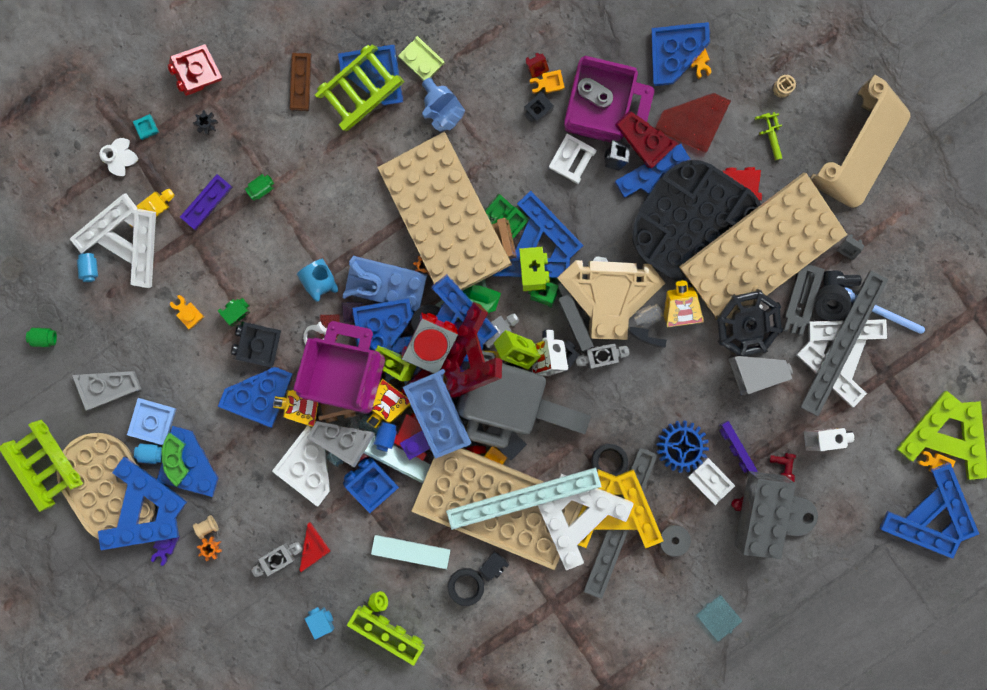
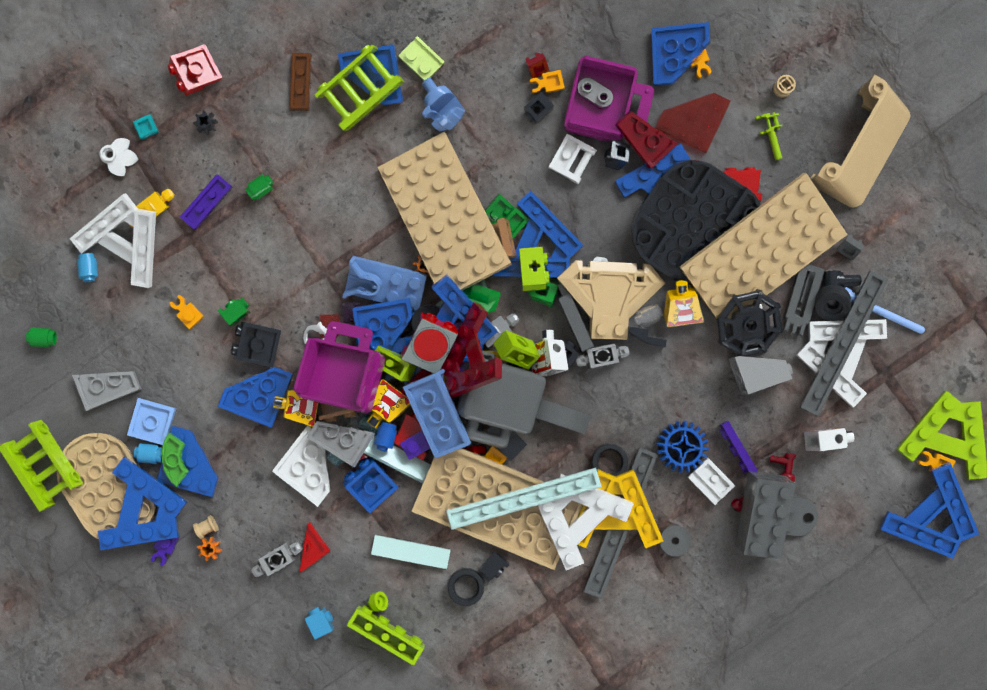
(317, 279): dark azure piece -> none
(719, 618): clear light blue piece -> none

